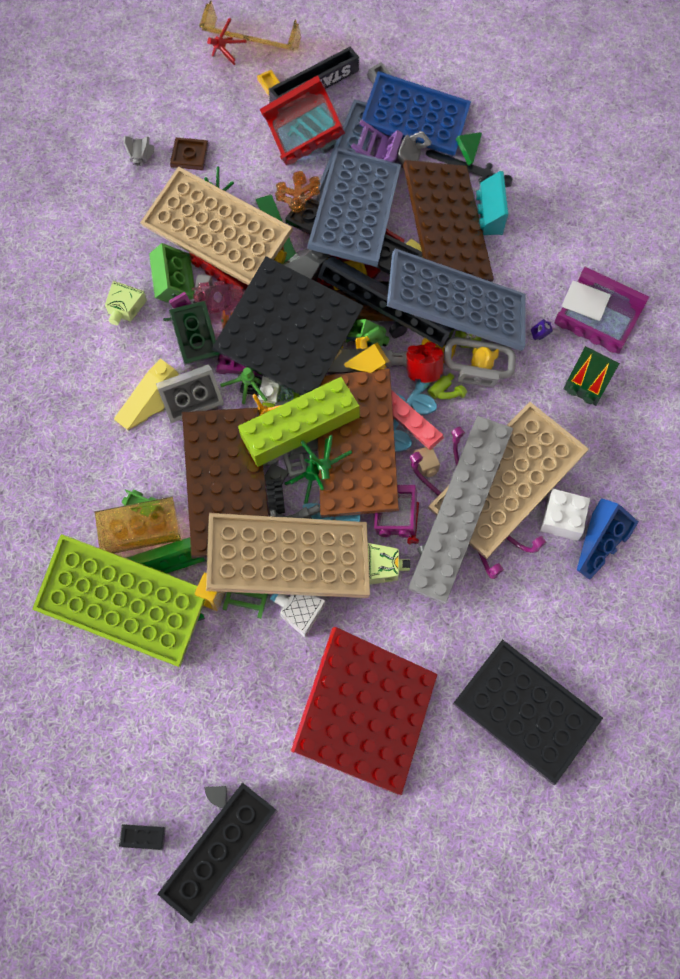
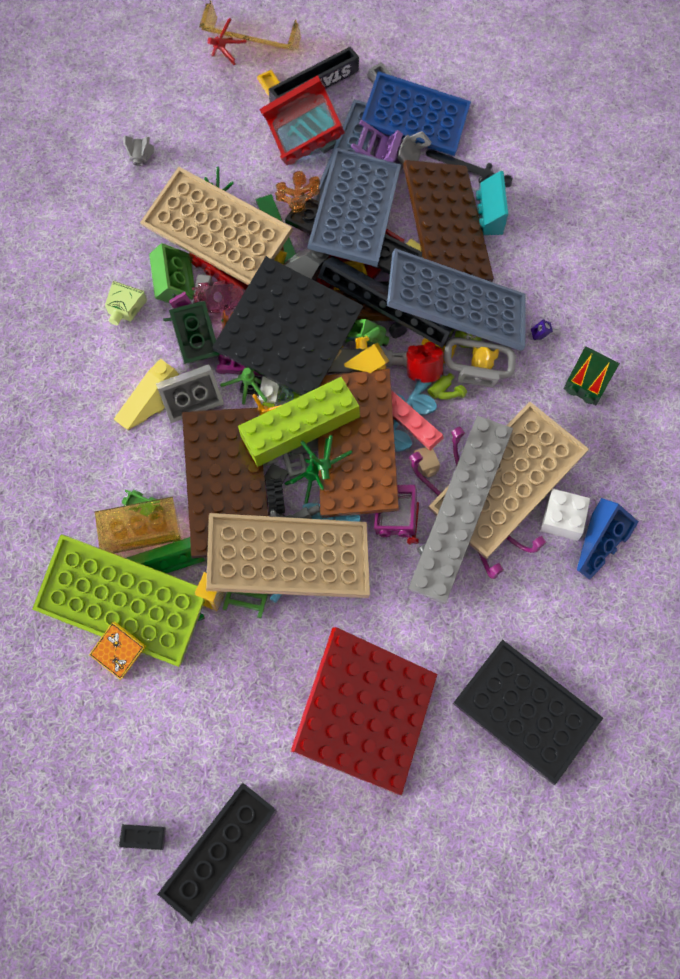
(117, 650): none -> tile
(189, 153): reddish brown tile -> none
(216, 795): dark grey tile -> none
(300, 611): white torso -> none
(385, 564): yellowish green torso -> none
(468, 145): green tile -> none
(586, 300): white sticker -> none
(618, 317): panel -> none

